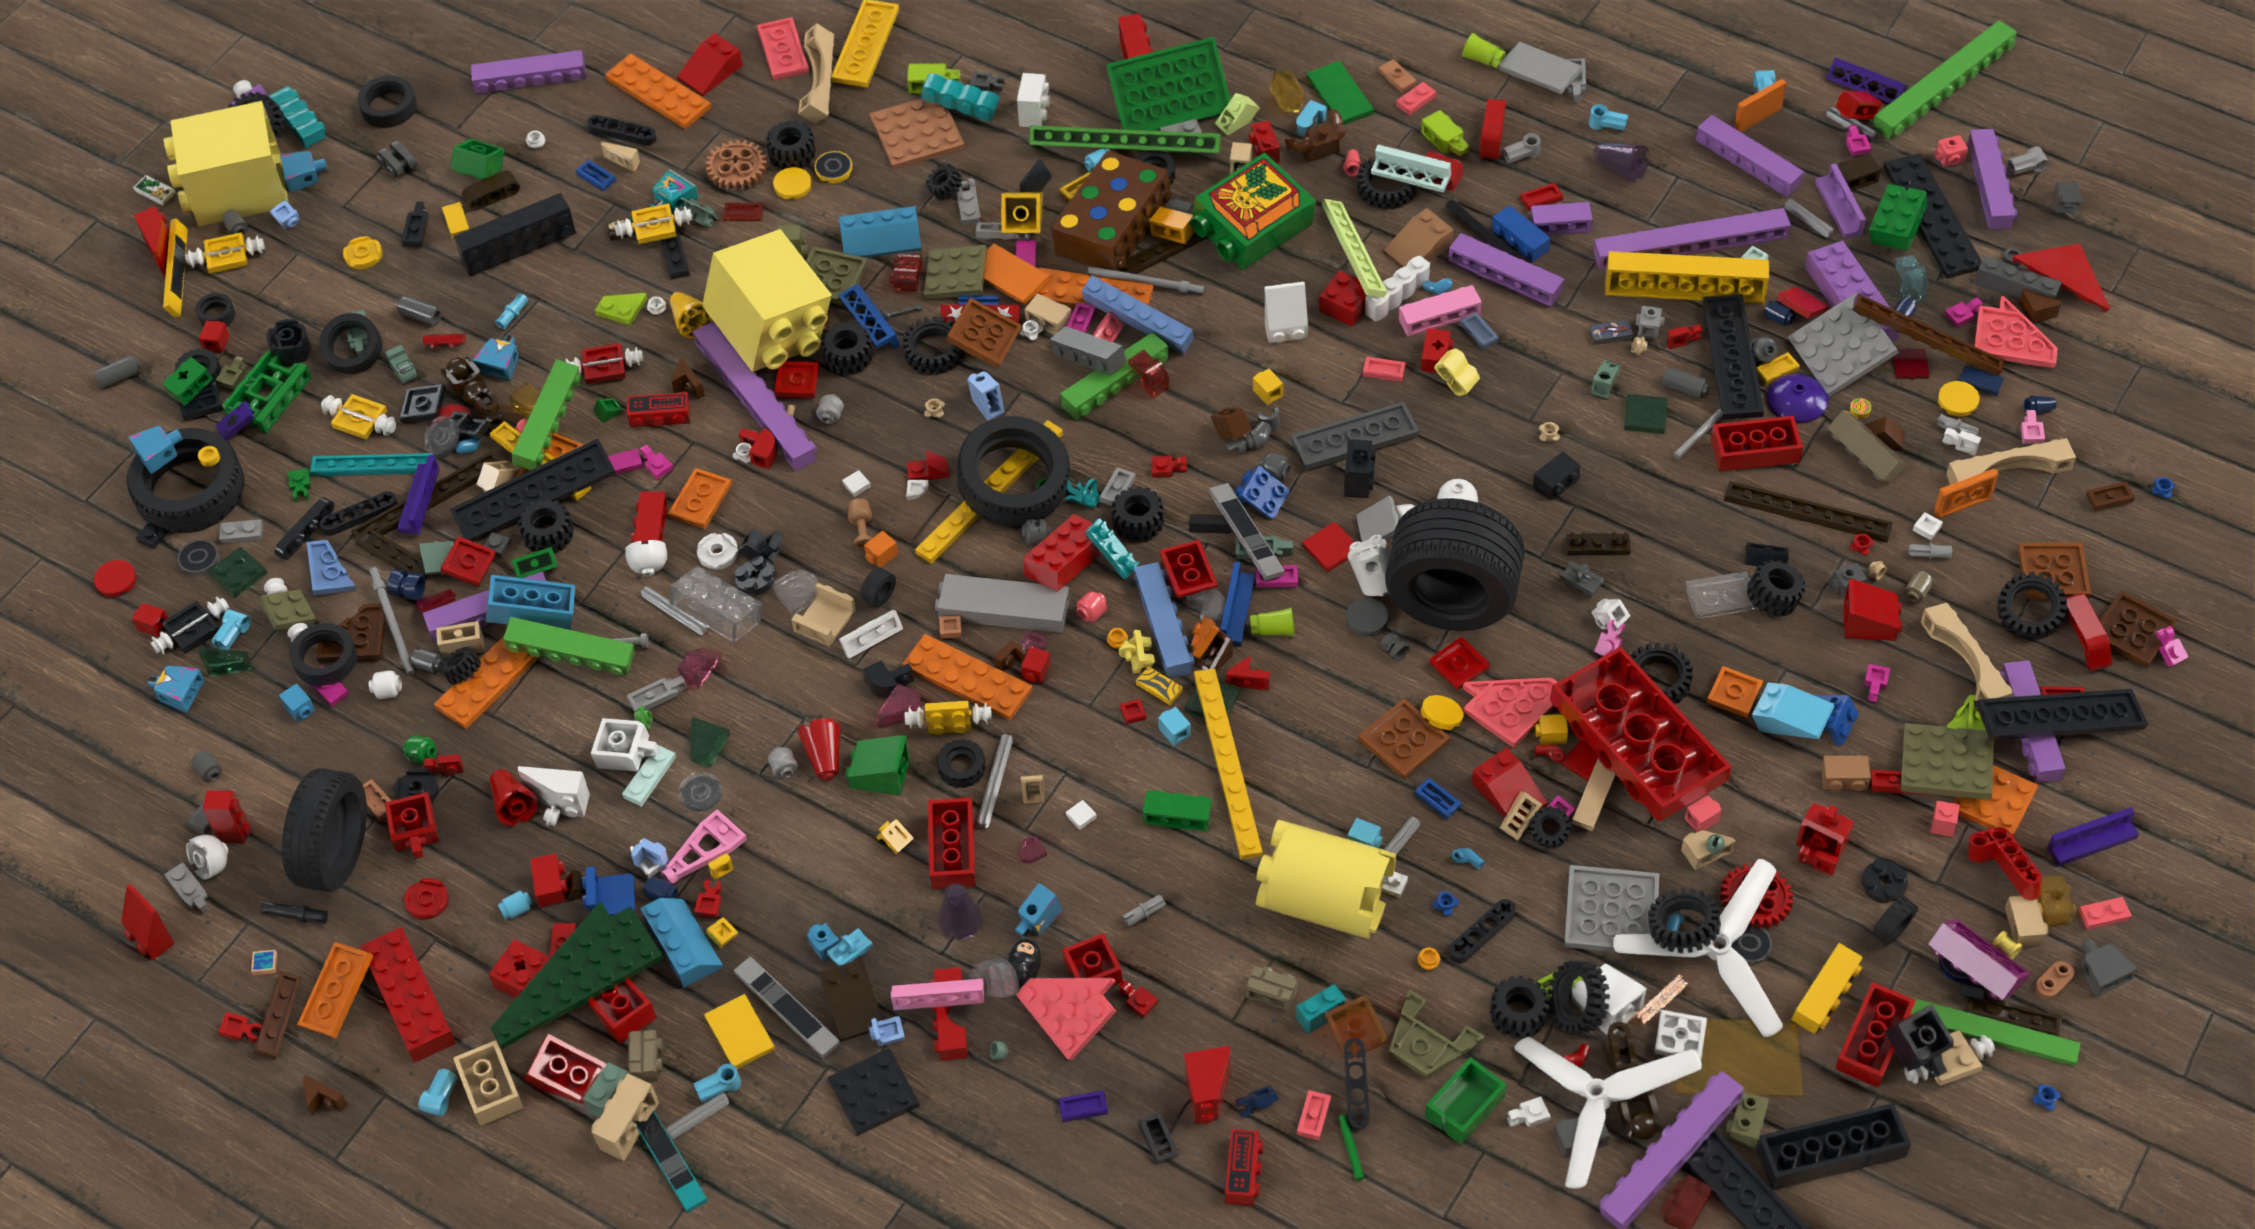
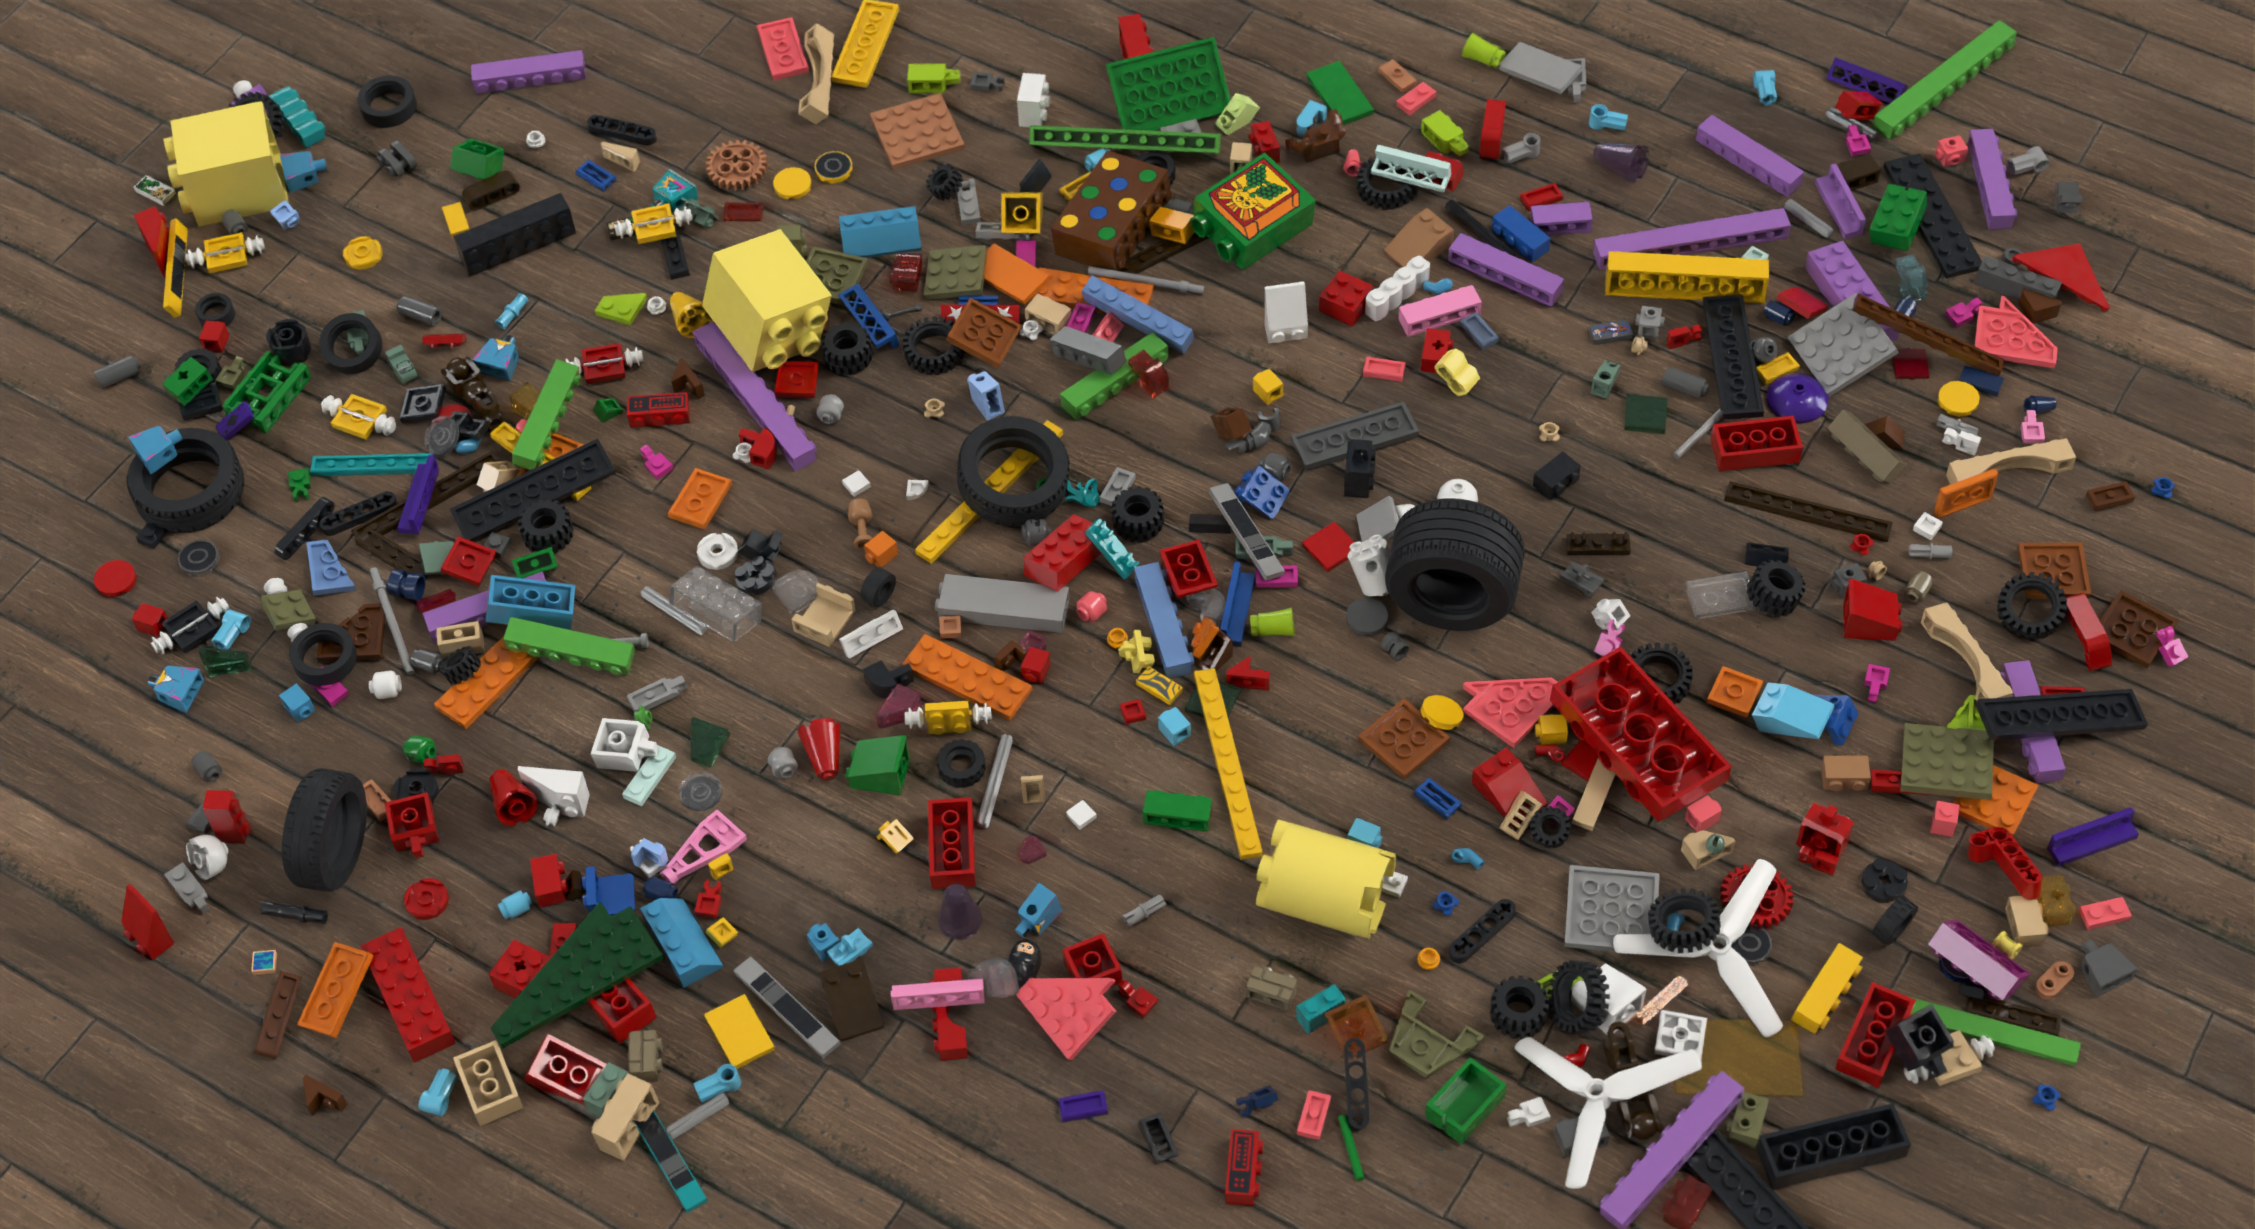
(209, 456): yellow tile -> none
(237, 572): clear green plate -> none
(237, 1026): red plate -> none
(241, 531): light grey plate -> none
(415, 226): black hinge -> none
(626, 461): dark pink tile -> none
(646, 558): white cylinder -> none
(651, 517): red brick -> none
(658, 91): orange plate -> none
(697, 666): clear pink slope -> none
(710, 64): red slope -> none
(790, 144): black tyre -> none
(873, 1091): black plate -> none
(887, 1031): light blue bracket -> none
(932, 468): red slope -> none
(958, 96): teal brick -> none
(998, 1050): sand green hinge -> none
(1165, 466): red plate -> none
(1207, 1081): red slope -> none
(1287, 91): clear yellow brick -> none
(1354, 248): yellowish green plate -> none
(1403, 835): light grey axle -> none
(1459, 663): red plate -> none
(1760, 105): orange tile -> none
(1860, 408): tile -> none

